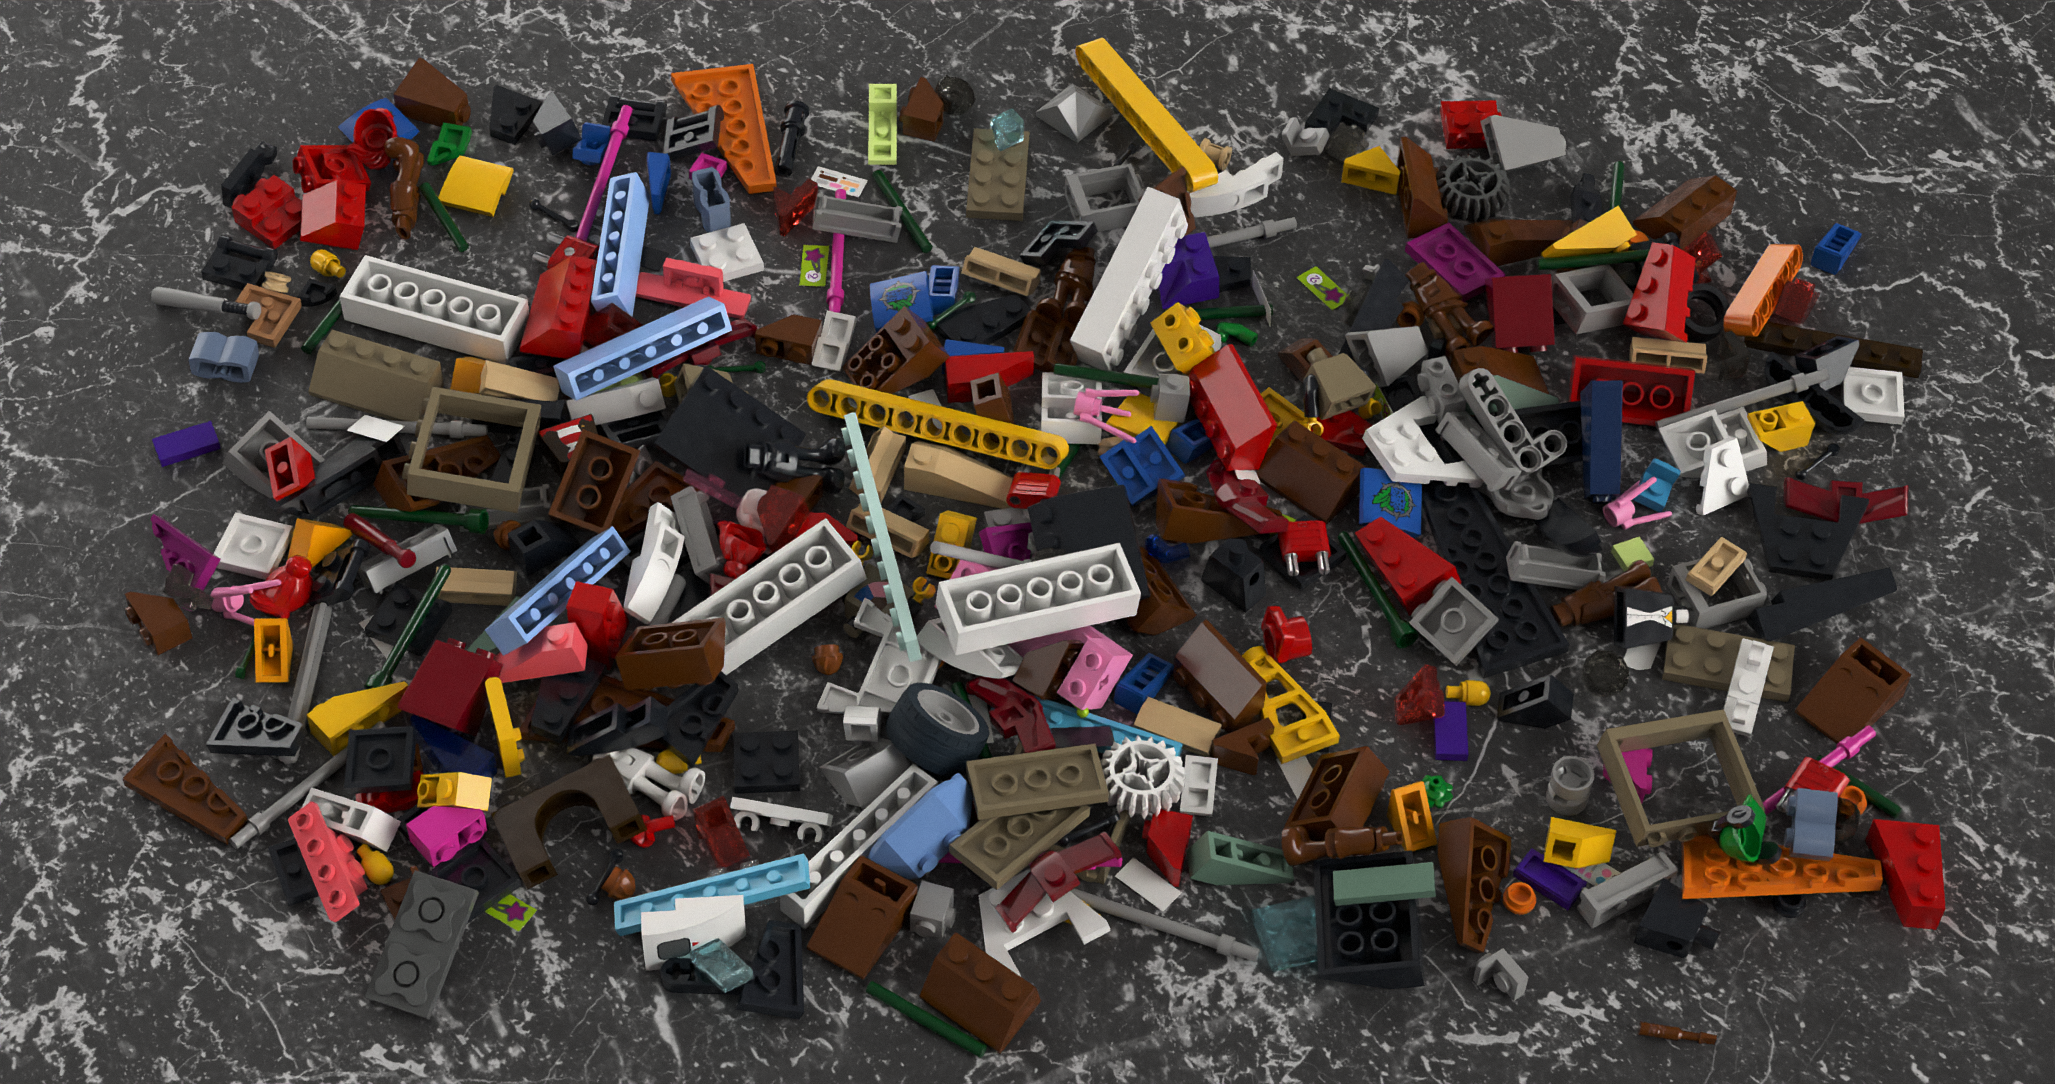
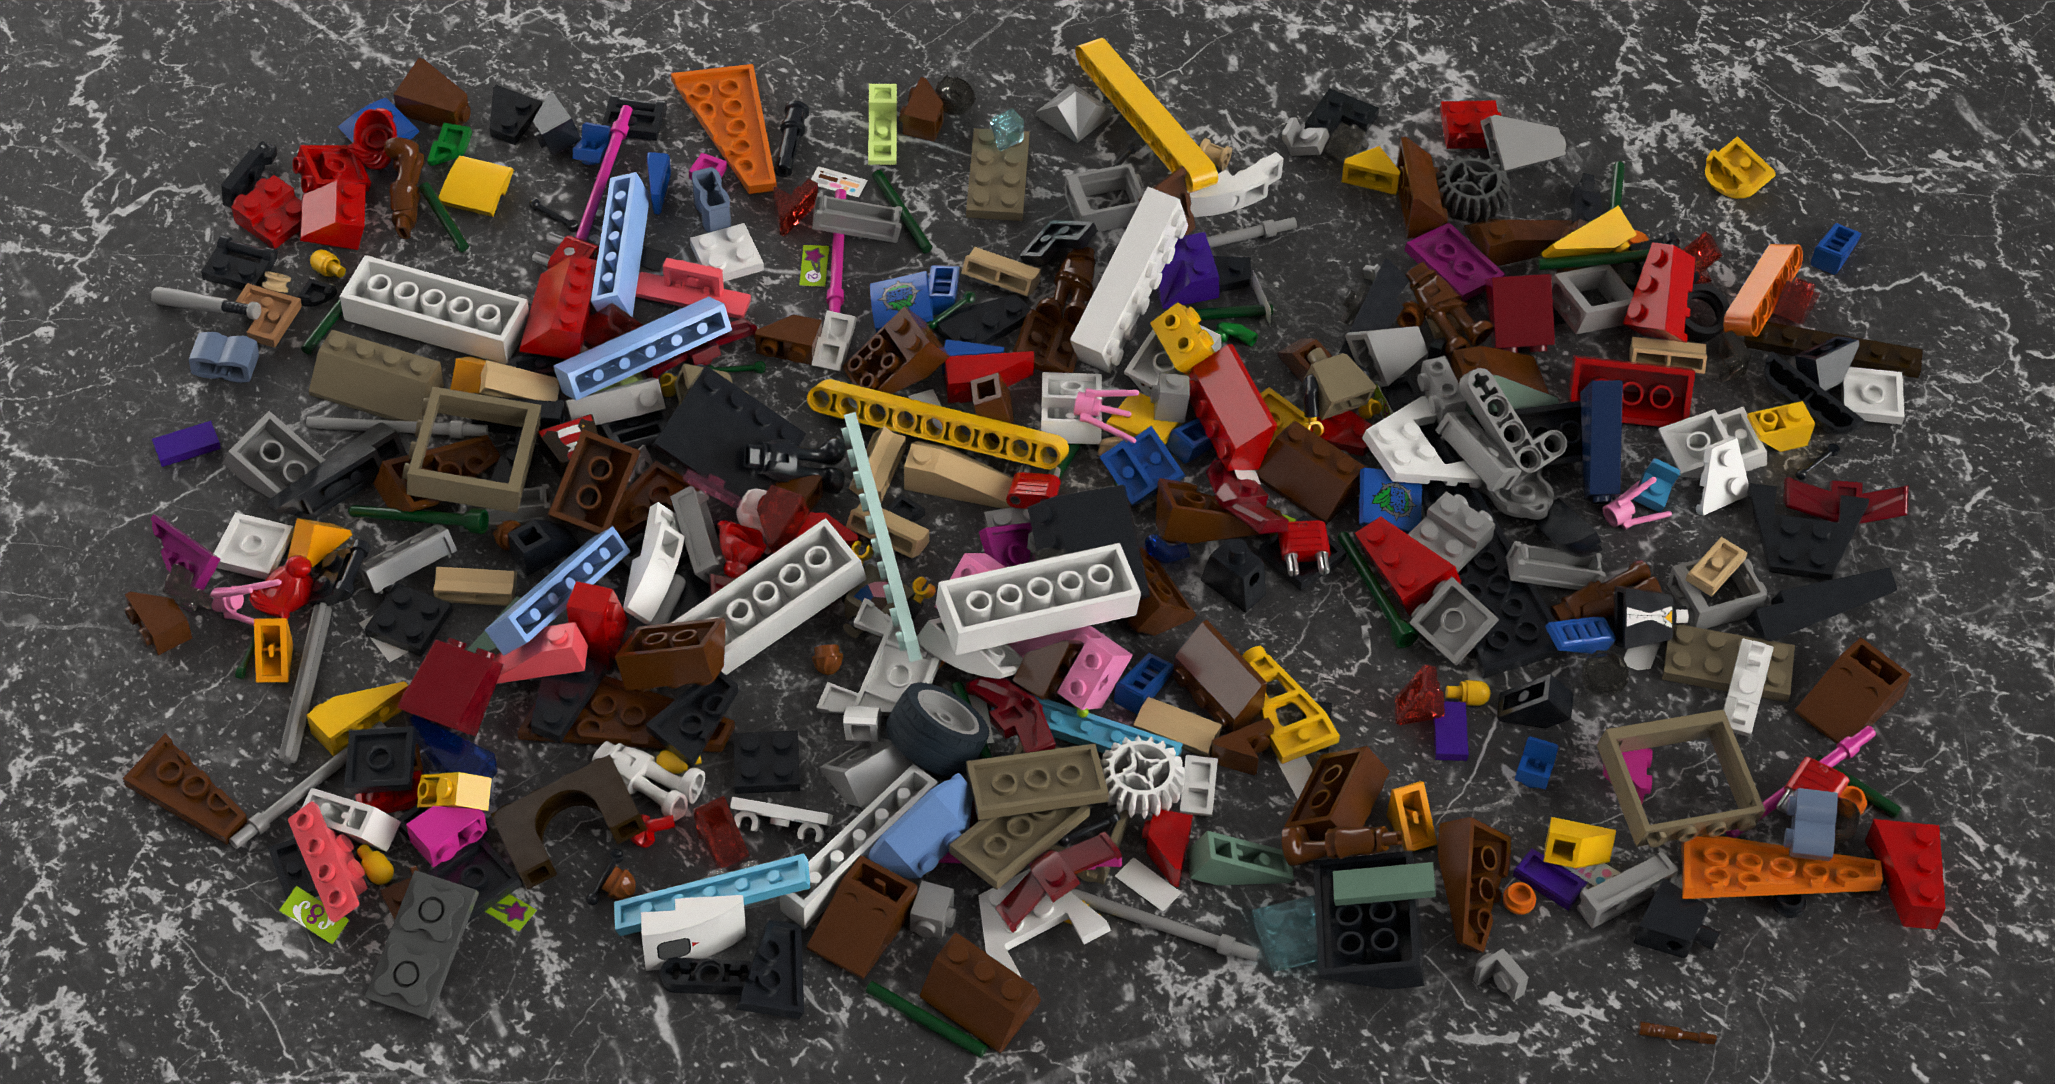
(254, 732): black wing -> none
(288, 467): red slope -> none
(312, 915): none -> lime sticker
(364, 530): dark red piece -> none
(375, 428): white sticker -> none
(384, 676): dark green piece -> none
(503, 730): yellow container -> none
(618, 728): black slope -> none
(693, 133): black plate -> none
(721, 965): clear light blue plate -> none
(954, 530): yellow slope -> none
(973, 555): light grey bar -> none
(1083, 736): black sticker -> none
(1105, 376): dark green bar -> none
(1285, 637): red piece -> none
(1323, 287): lime sticker -> none
(1437, 791): green plant -> none
(1454, 530): none -> light grey plate
(1536, 763): none -> blue bracket
(1570, 785): light grey wheel -> none
(1584, 635): none -> blue slope
(1630, 551): yellowish green tile -> none
(1689, 210): reddish brown slope -> none
(1737, 170): none -> yellow slope
(1742, 833): cap -> none
(1796, 383): light grey bar -> none

